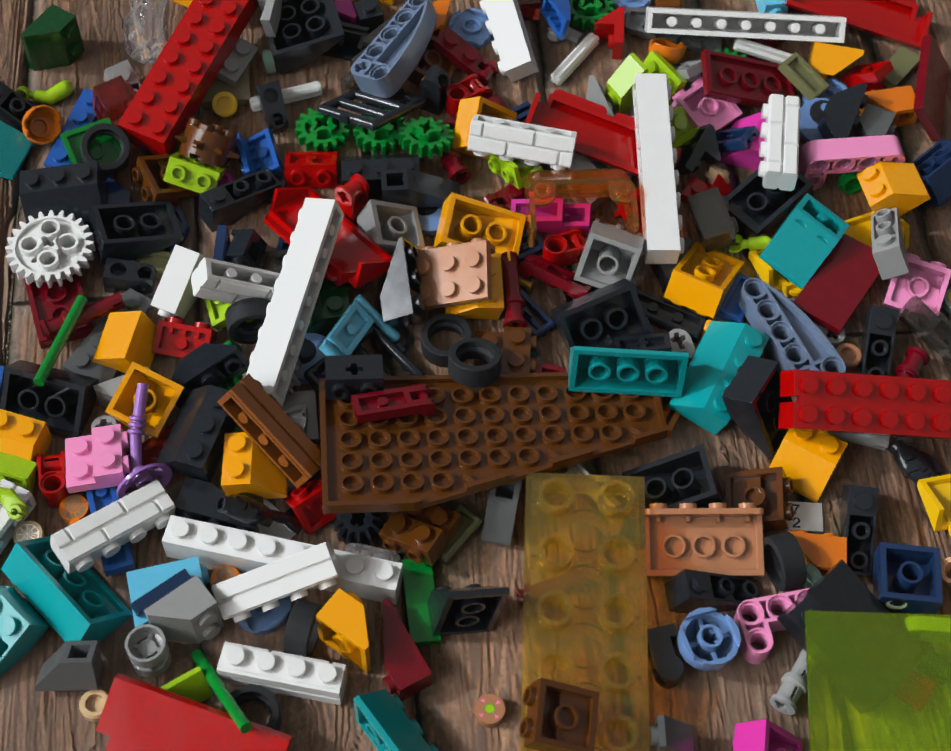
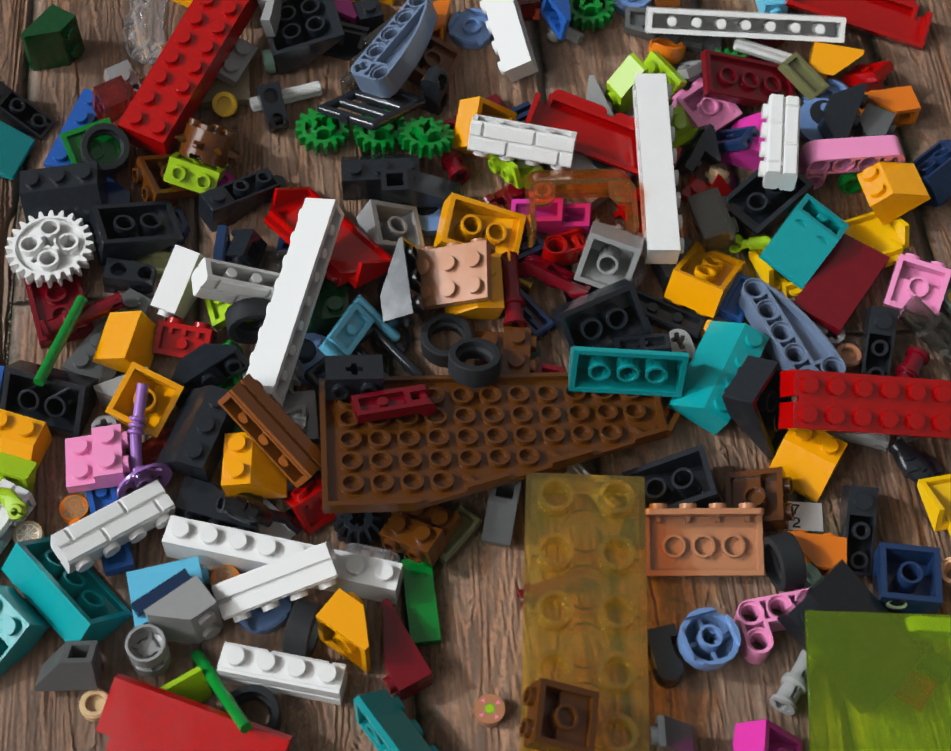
(41, 124): orange hair -> none
(50, 96): lime arm -> none
(51, 476): red piece -> none
(259, 153): blue bracket -> none
(311, 169): red bracket -> none
(352, 196): red piece -> none
(465, 55): dark red plate -> none
(465, 89): red piece -> none
(465, 609): black slope -> none
(574, 59): white axle -> none
(611, 29): red slope -> none
(704, 589): black slope -> none
(888, 243): light grey slope -> none
(904, 63): olive tile -> none
(931, 88): dark red tile -> none

